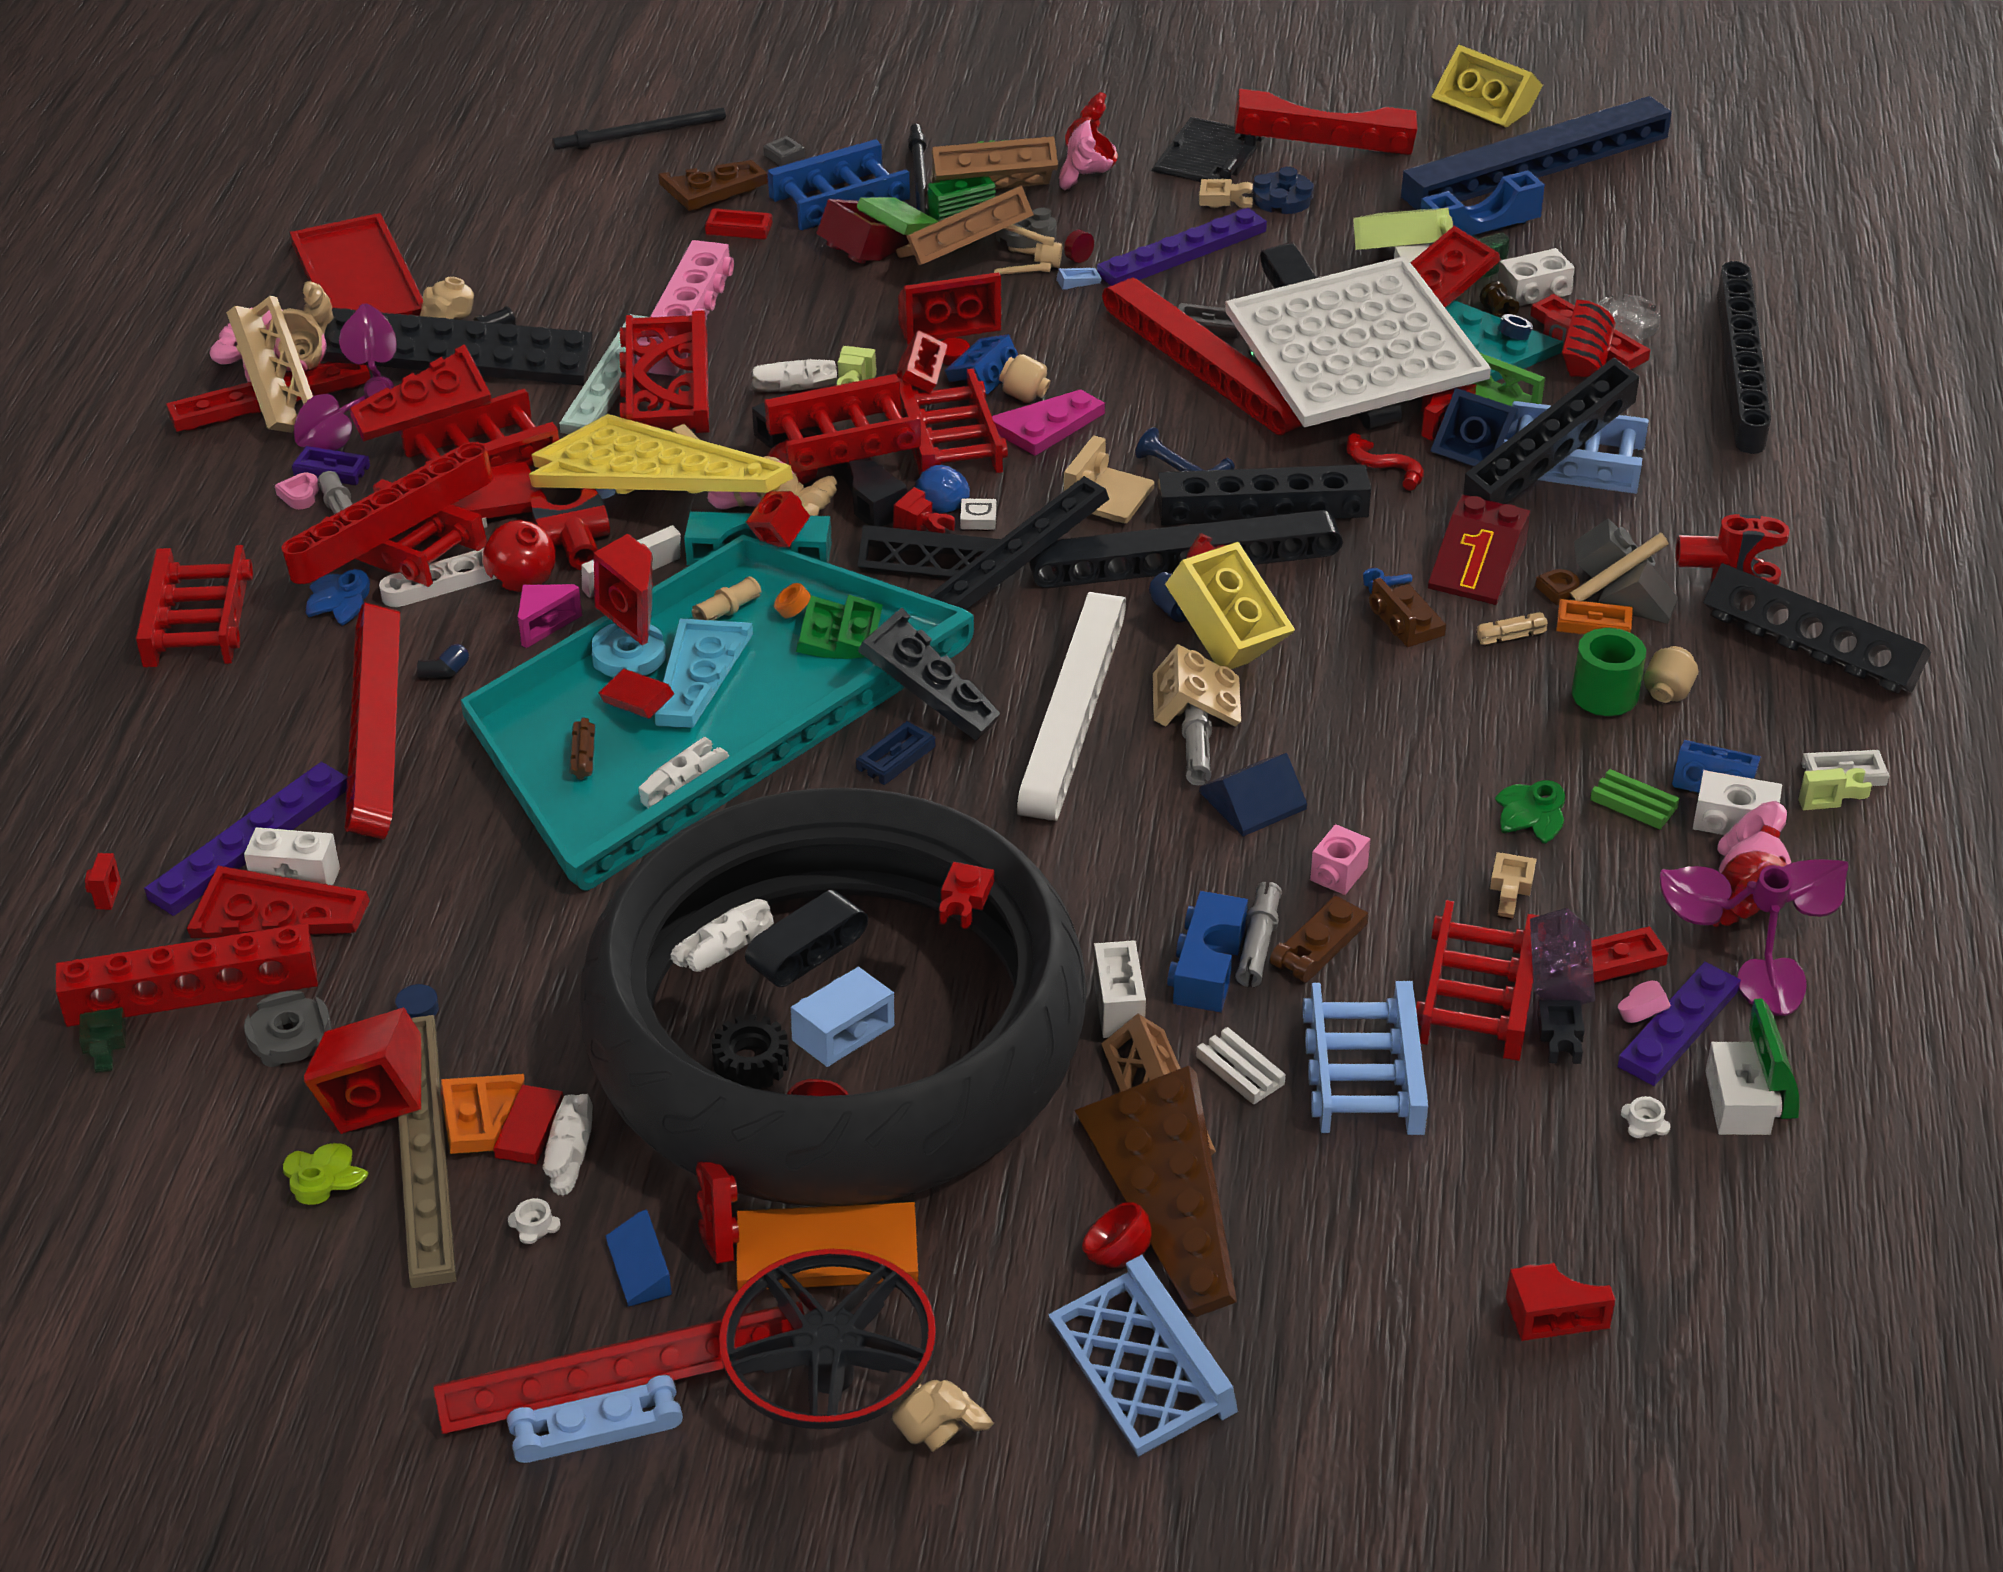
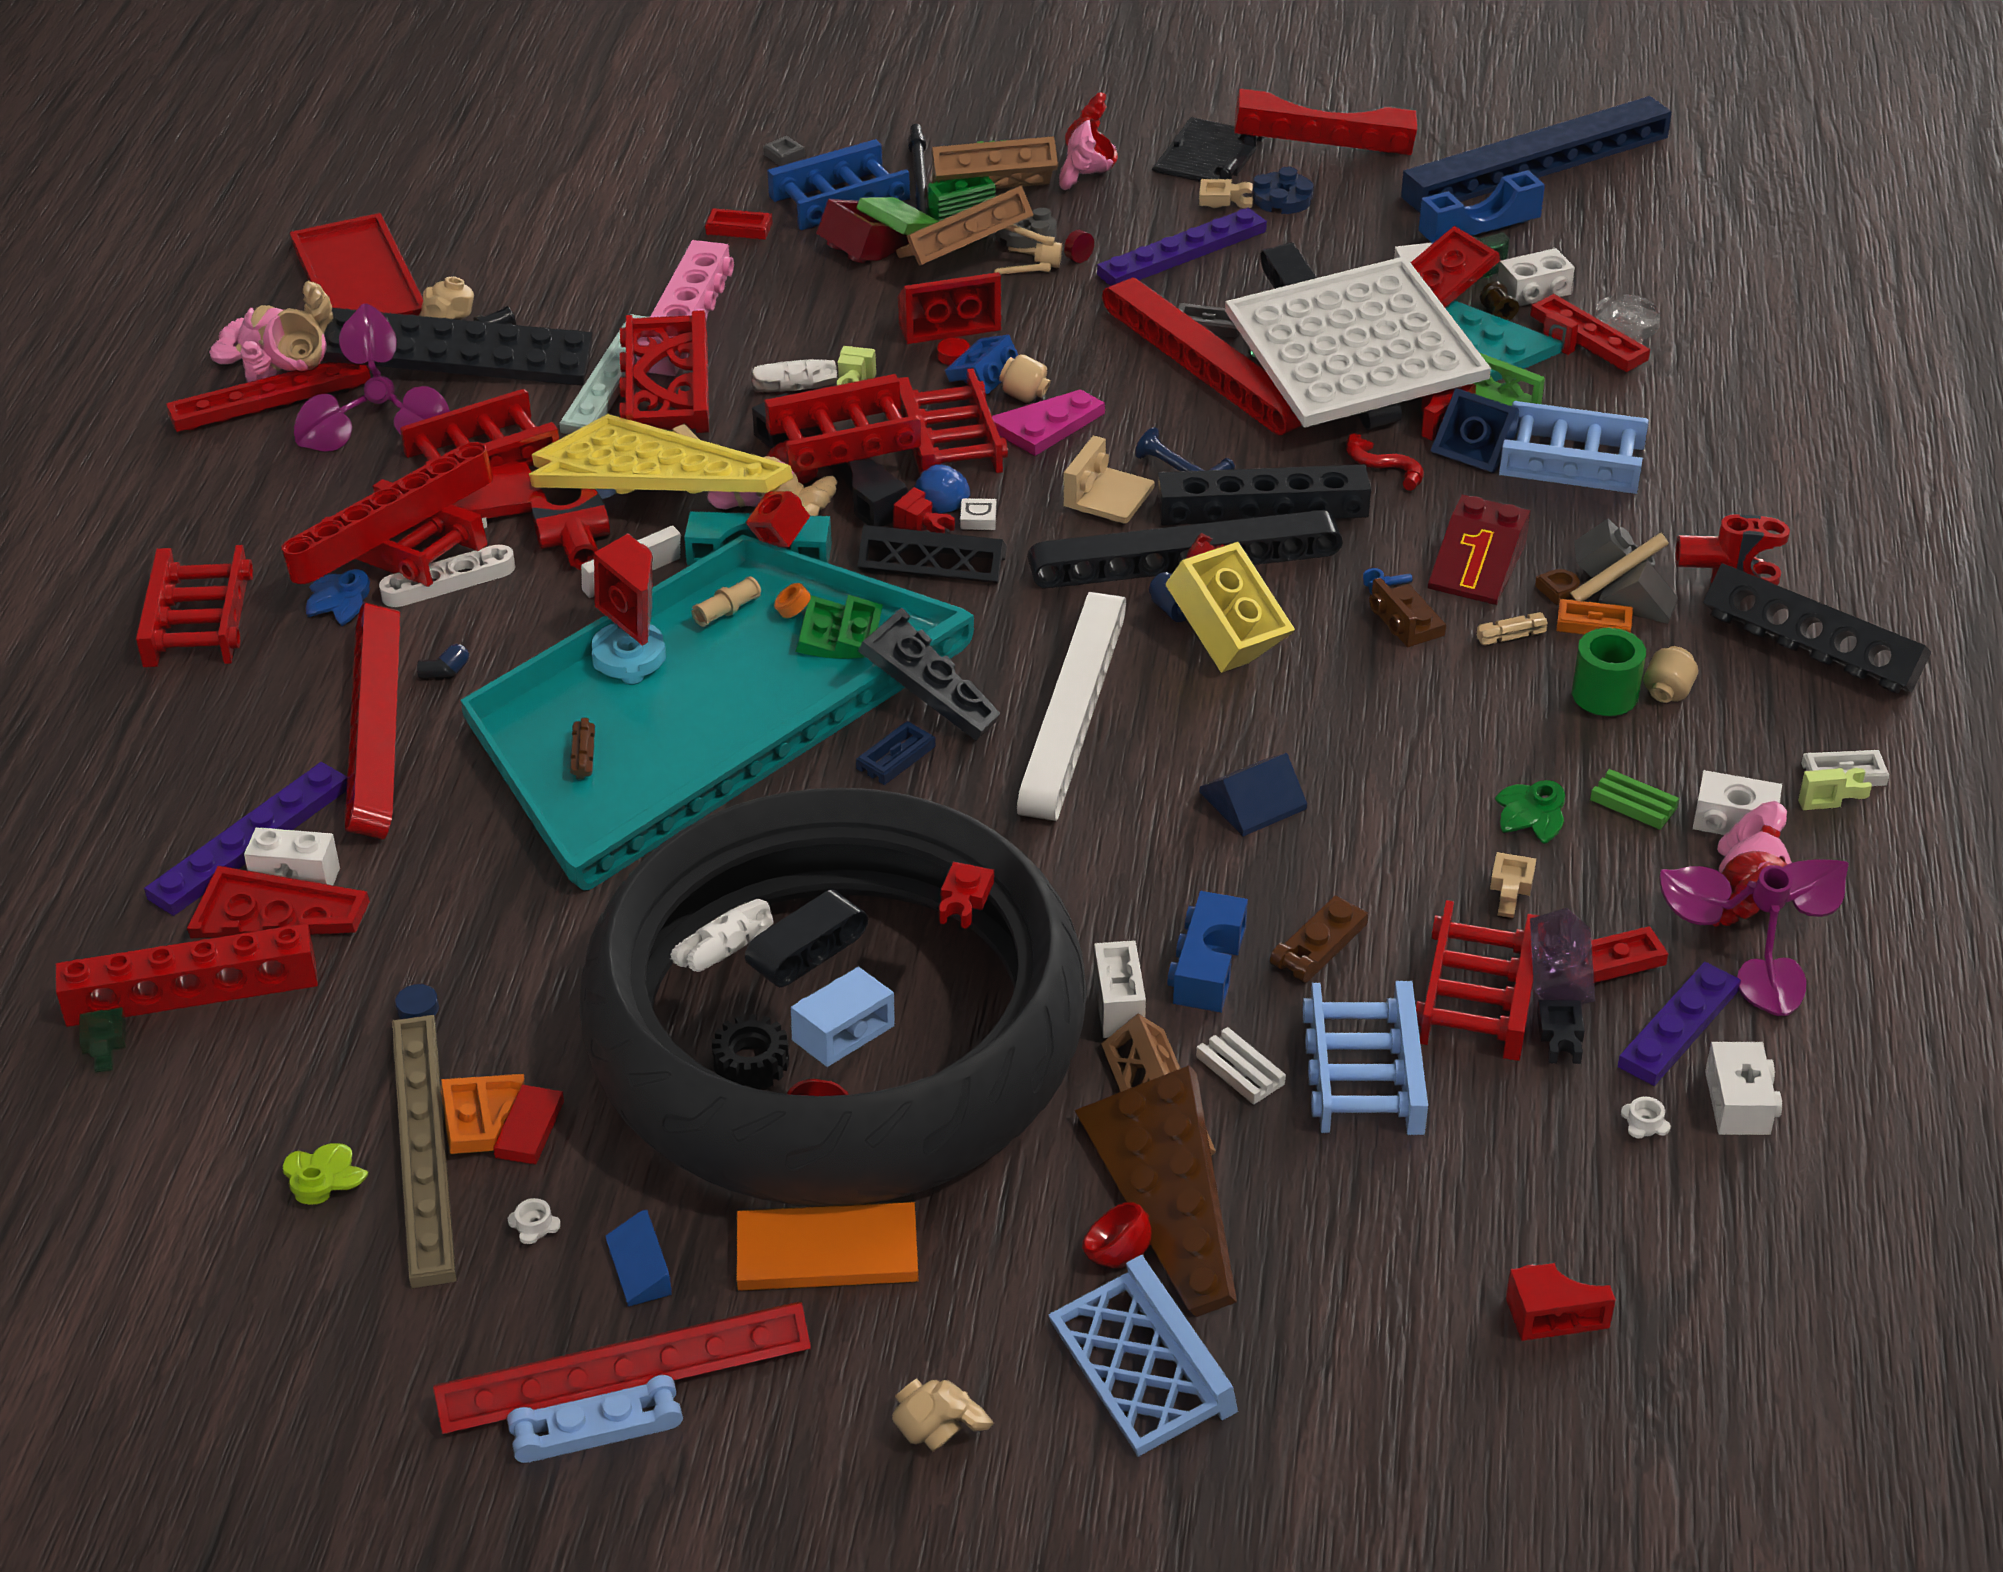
(103, 881): red plate -> none
(265, 368): tan fence -> none
(279, 1046): dark grey plate -> none
(298, 490): bright pink tile -> none
(319, 460): dark purple tile -> none
(335, 494): light grey axle -> none
(368, 1071): red slope -> none
(439, 391): red wing -> none
(519, 555): red cylinder -> none
(546, 610): dark pink slope -> none
(568, 1142): white hinge -> none
(584, 139): black bar -> none
(636, 693): red tile -> none
(680, 771): white hinge -> none
(698, 665): medium azure wing -> none
(703, 188): reddish brown wing -> none
(718, 1227): red plate -> none
(826, 1340): black wheel -> none
(922, 361): red arch -> none
(1022, 544): black plate -> none
(1077, 277): light blue piece -> none
(1194, 680): tan bracket -> none
(1197, 731): light grey pin -> none
(1261, 922): light grey pin -> none
(1340, 859): bright pink brick -> none
(1401, 228): yellowish green slope -> none
(1487, 87): light yellow slope -> none
(1515, 327): dark blue tile -> none
(1553, 434): black brick -> none
(1588, 338): red brick -> none
(1643, 1002): bright pink tile -> none
(1696, 757): blue bracket -> none
(1743, 358): black beam -> none
(1773, 1058): green slope -> none

